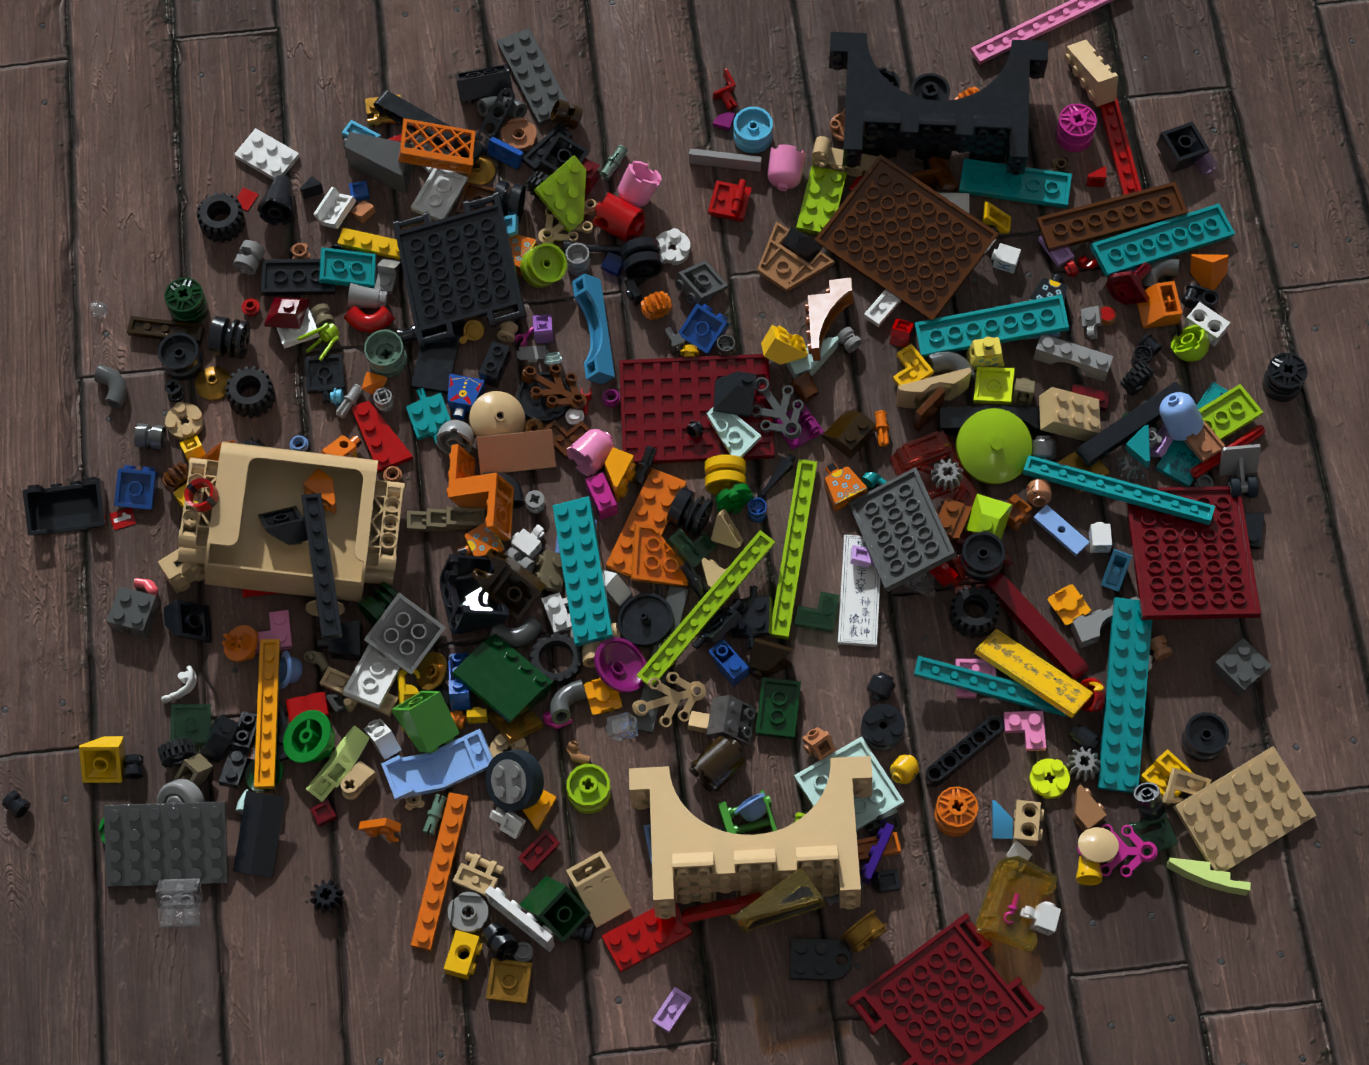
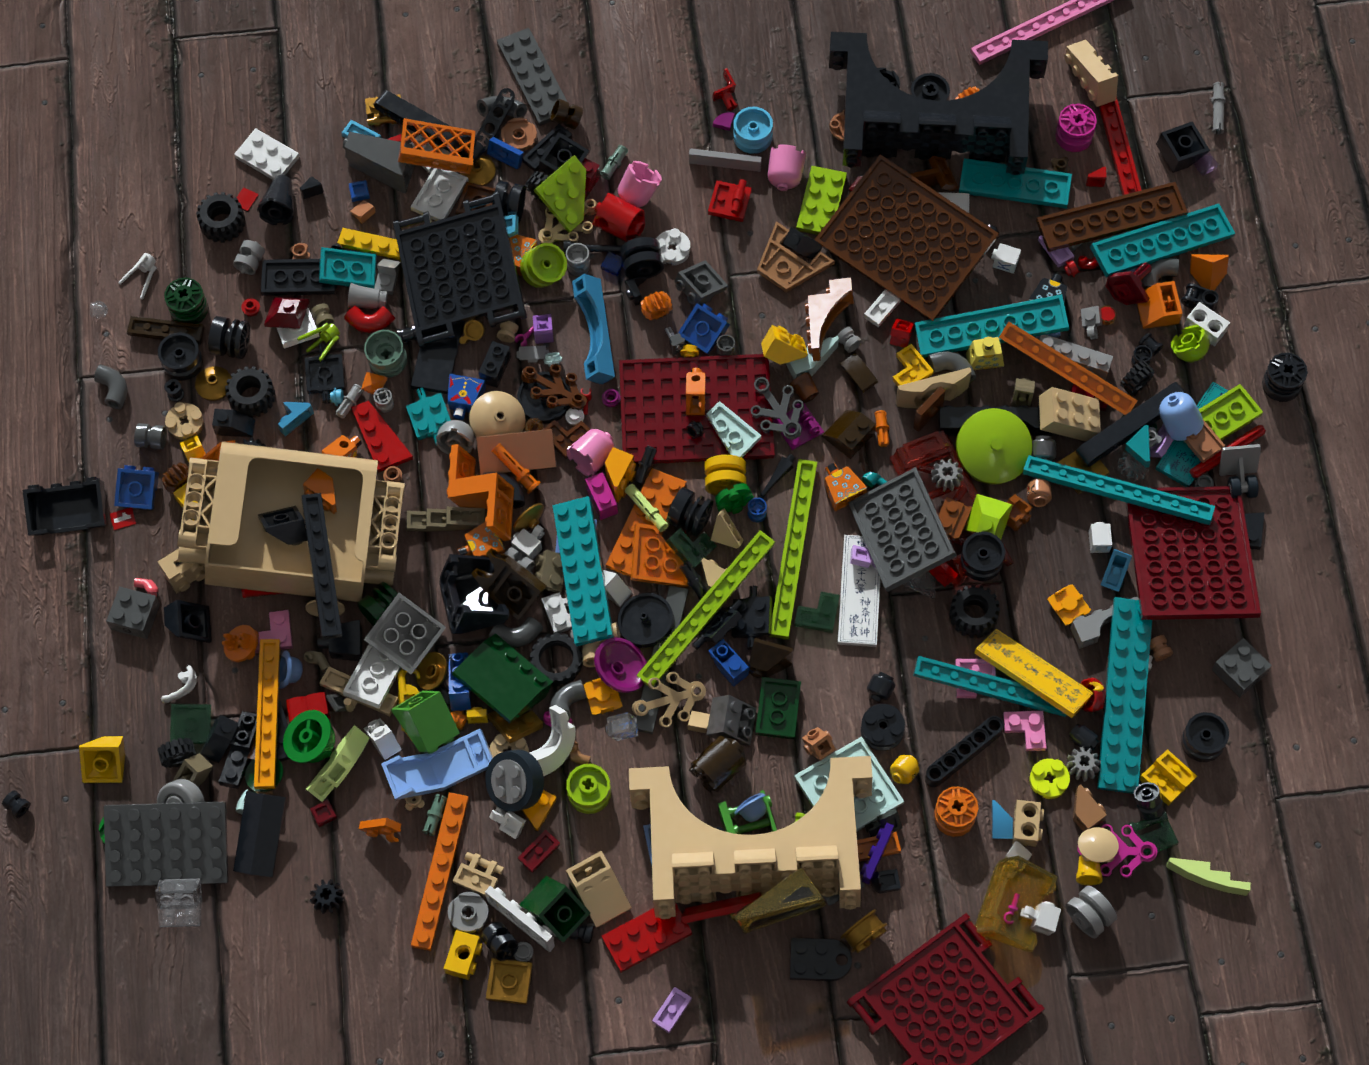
(133, 766): black wheel -> none
(145, 264): none -> white plant
(193, 487): red piece -> none
(232, 423): none -> black slope
(297, 412): none -> dark azure slope
(299, 440): medium blue plate -> none
(334, 208): white bracket -> none
(359, 778): tan piece -> none
(483, 83): black slope -> none
(522, 475): none -> orange pin
(529, 518): none -> pearl gold dish
(532, 505): light grey wheel -> none
(559, 744): none -> white arch
(652, 514): none -> yellowish green pin
(695, 387): none -> orange torso
(735, 393): black slope -> none
(832, 158): tan beam -> none
(859, 372): none -> dark brown slope
(994, 385): neon yellow plate -> none
(996, 217): yellow slope -> none
(1037, 627): dark red beam -> none
(1052, 523): light blue tile -> none
(1068, 368): none -> orange plate
(1091, 911): none -> light grey wheel
(1183, 782): tan plate -> none
(1218, 101): none -> light grey pin
(1244, 810): tan plate -> none

